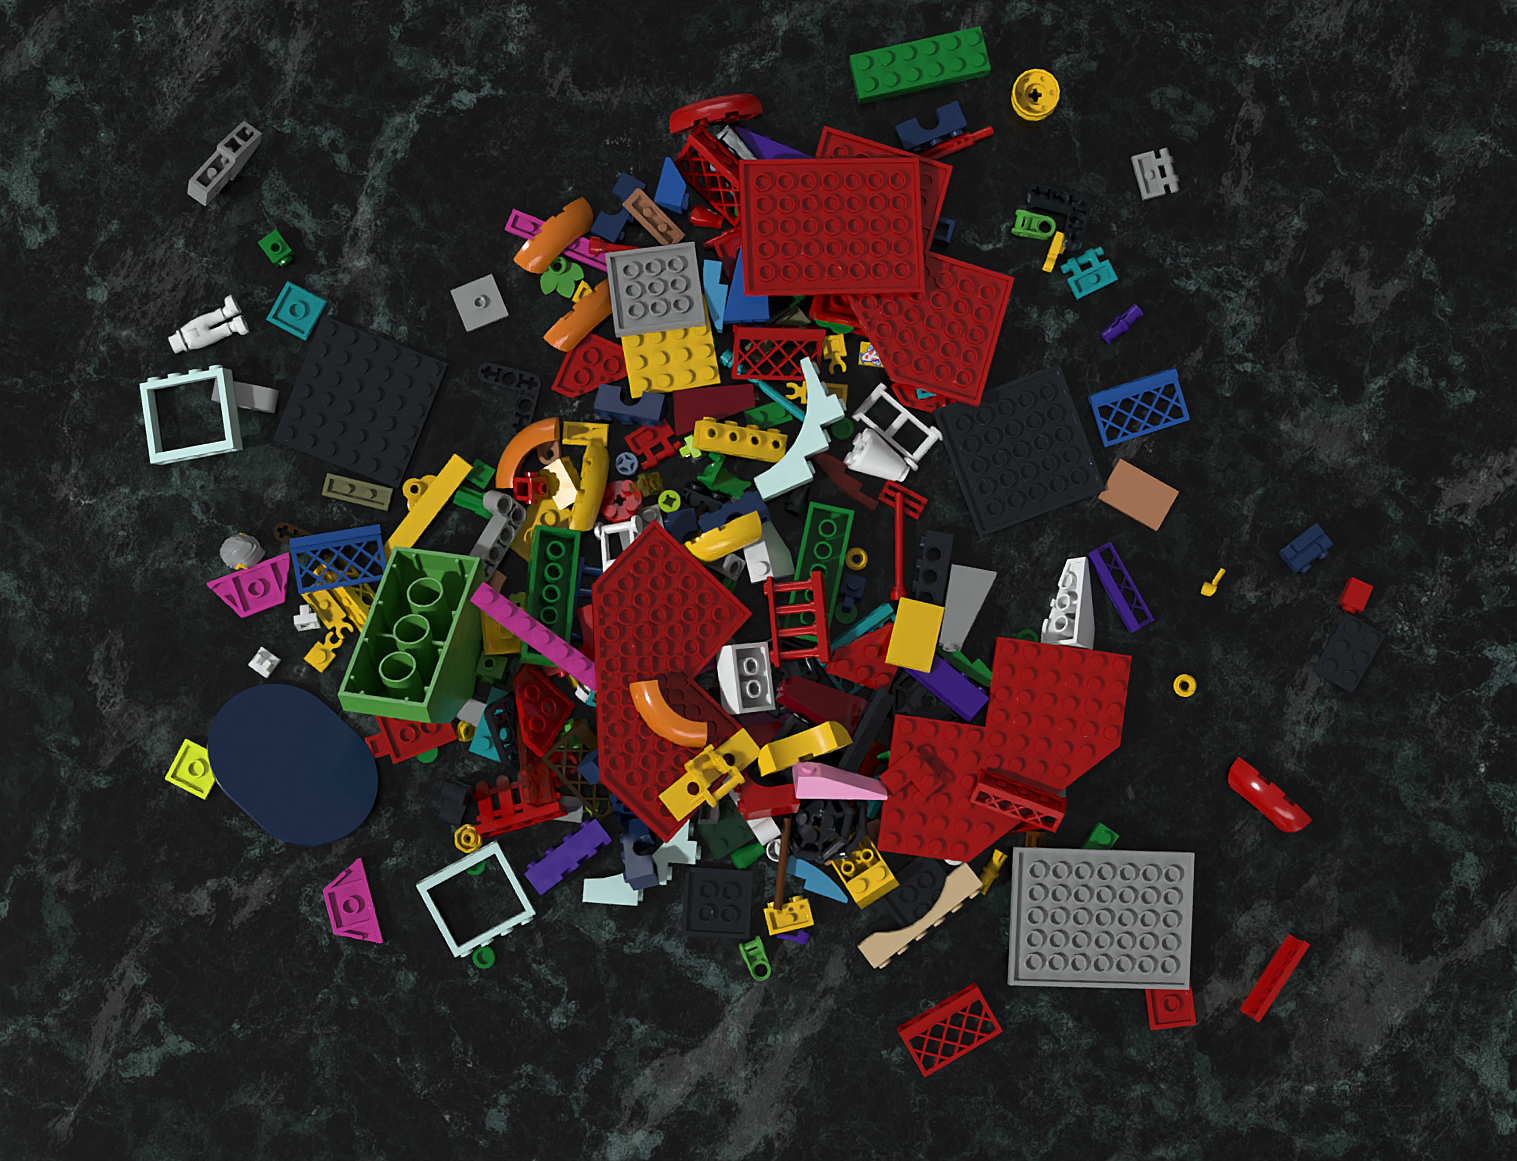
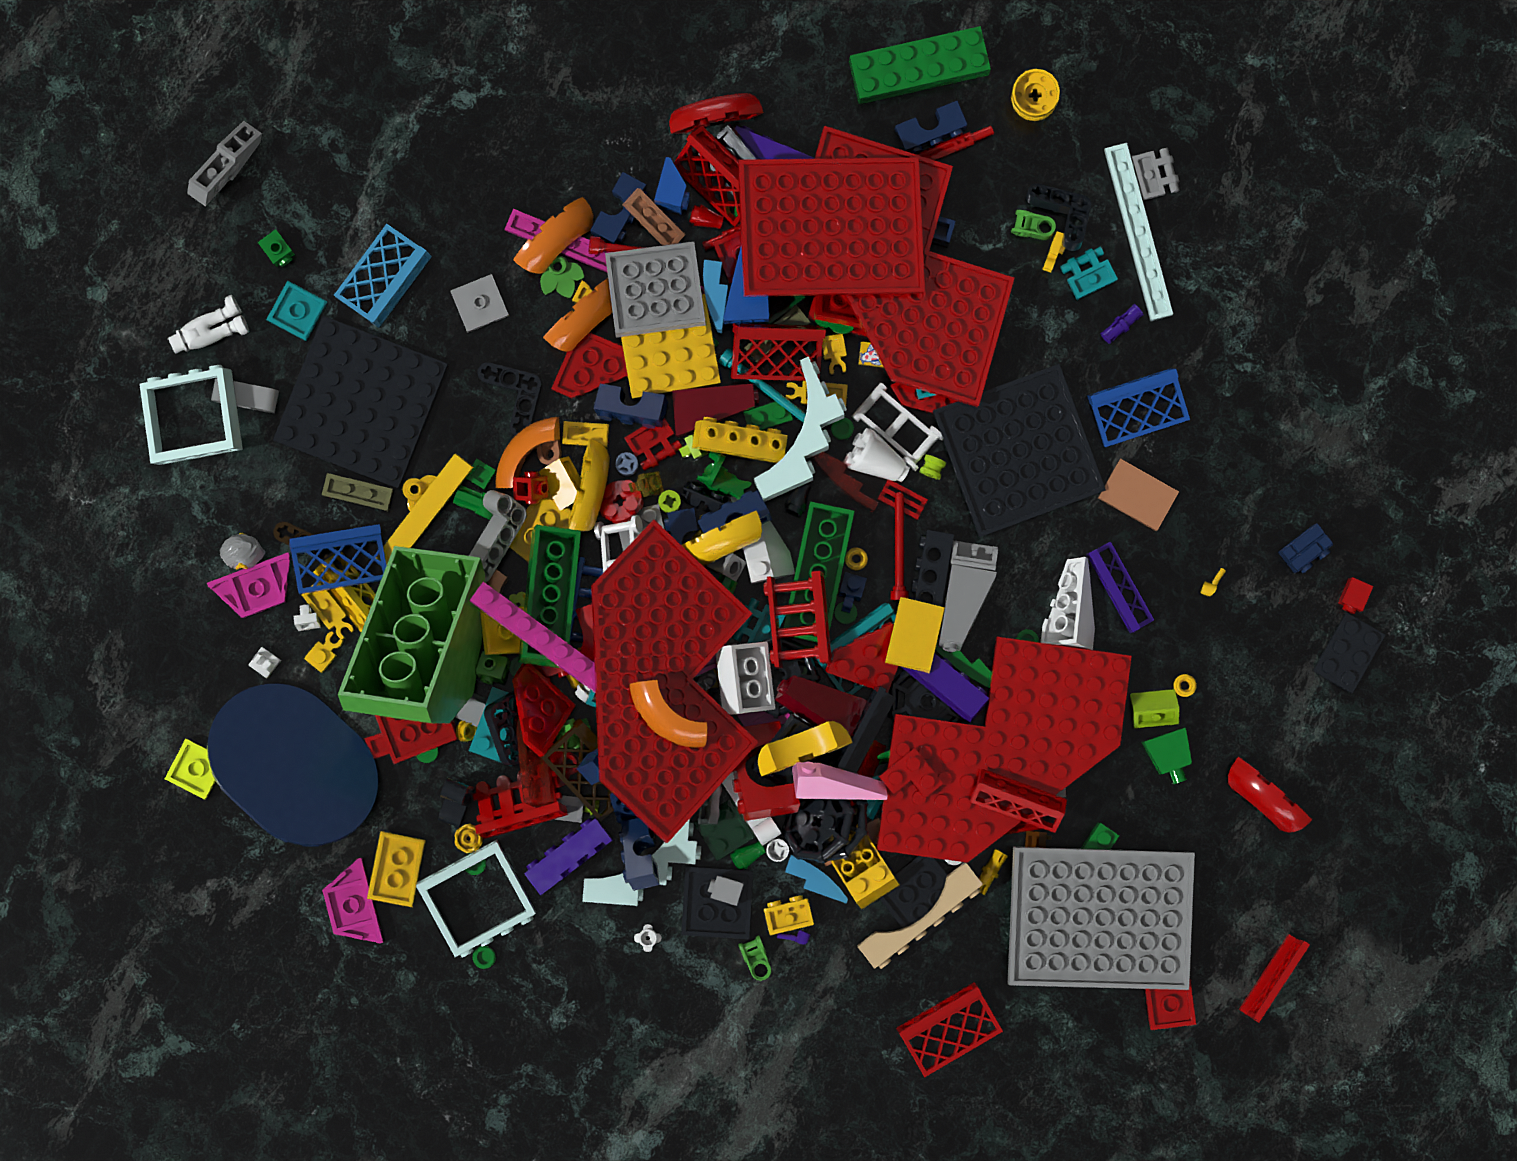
(394, 289): none -> dark azure fence
(396, 869): none -> yellow tile
(641, 938): none -> white plate
(706, 769): yellow piece -> none
(725, 890): none -> light grey brick
(763, 626): none -> teal plate
(782, 864): reddish brown bar -> none
(932, 467): none -> lime wheel
(974, 555): none -> light grey hinge
(1138, 232): none -> light aqua plate
(1154, 708): none -> lime panel
(1170, 753): none -> green torso

